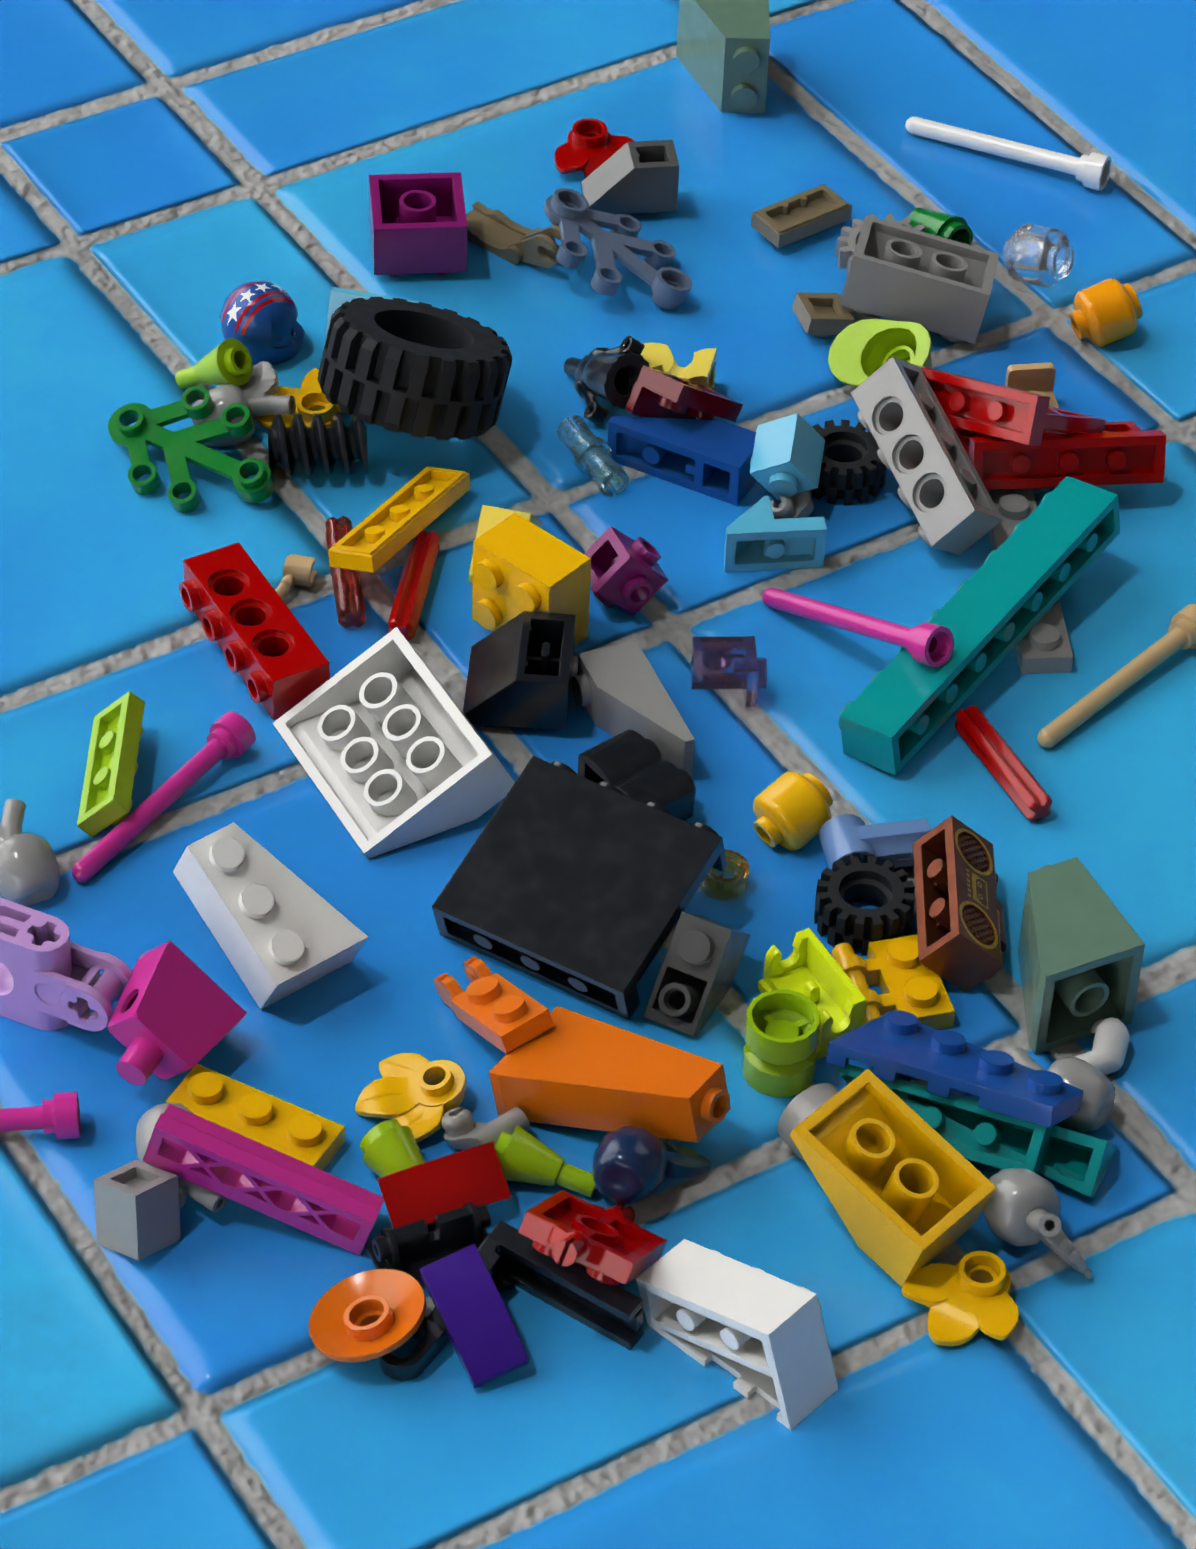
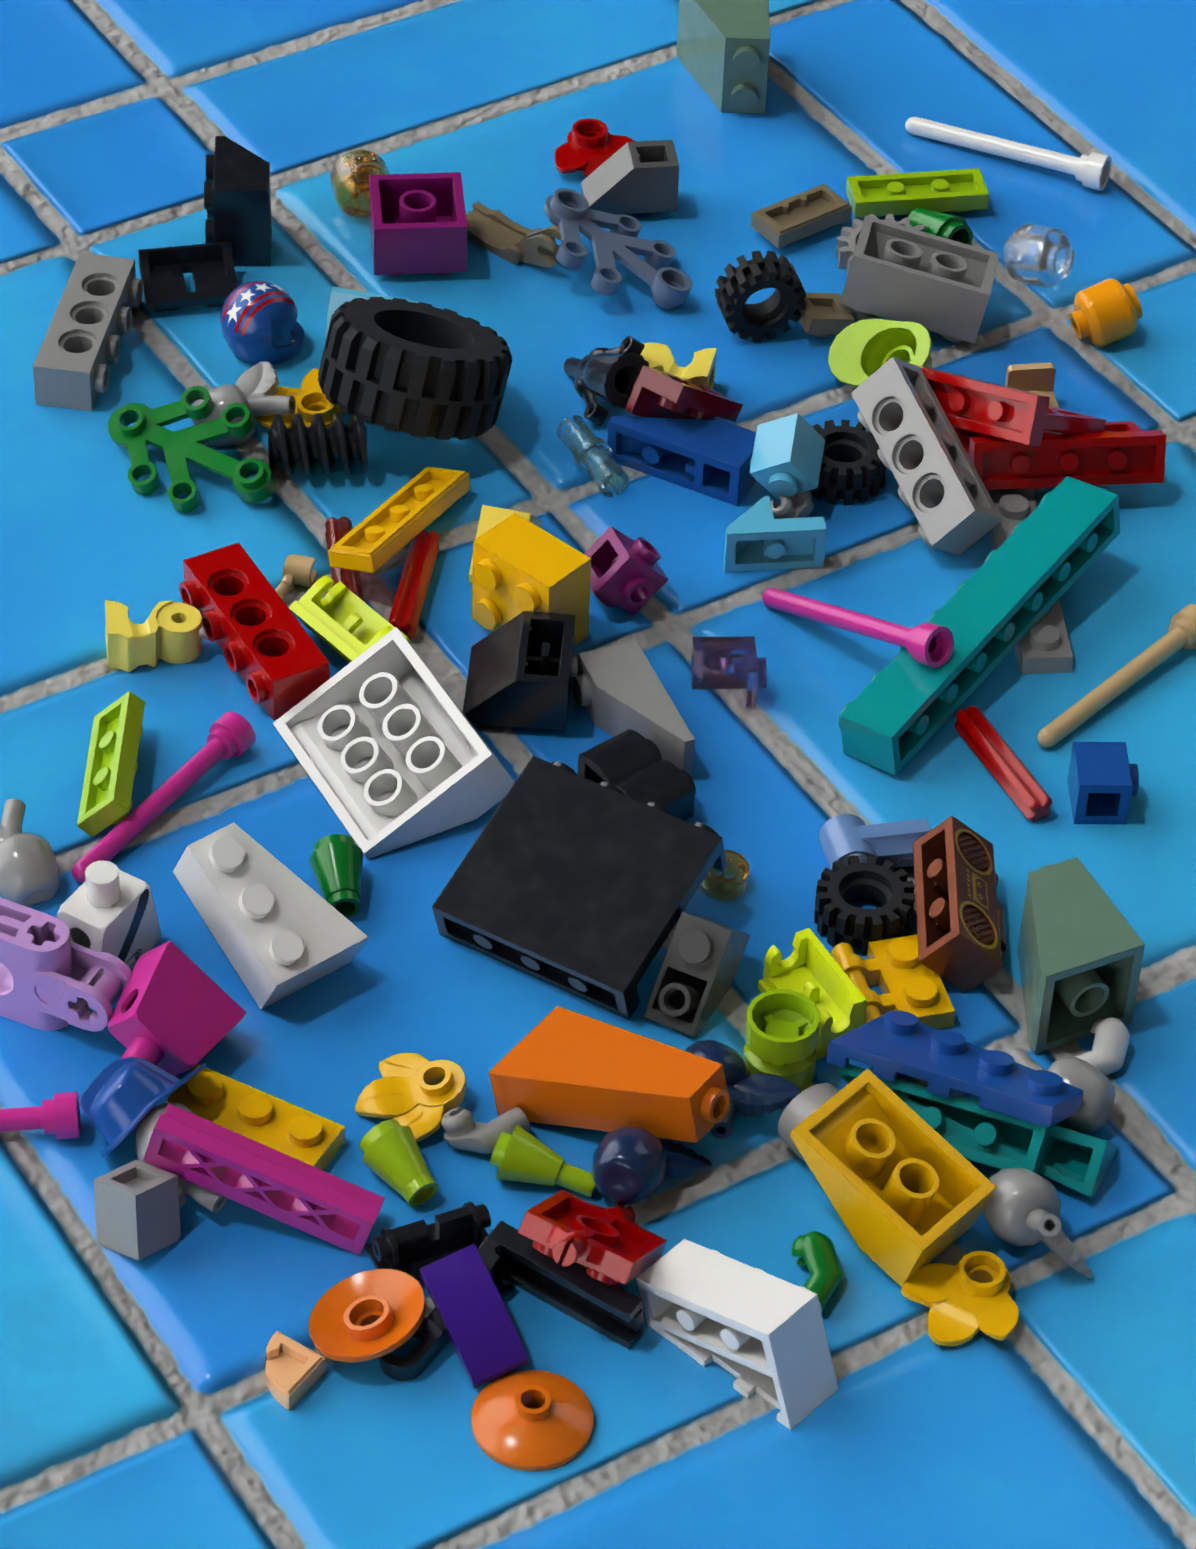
(86, 332): none -> light grey brick
(112, 913): none -> white torso
(125, 1095): none -> blue piece
(164, 278): none -> black piece
(167, 635): none -> light yellow leg
(223, 365): lime cone -> none
(238, 202): none -> black slope
(291, 1369): none -> light nougat tile
(338, 871): none -> green cone
(340, 618): none -> neon yellow hinge
(351, 180): none -> head
(445, 1185): red slope -> none
(494, 1007): orange hinge -> none
(532, 1437): none -> orange dish
(748, 1092): none -> dark blue piece
(752, 277): none -> black tyre
(791, 810): yellow head -> none
(823, 1264): none -> green arm
(931, 190): none -> lime plate
(1101, 782): none -> blue brick

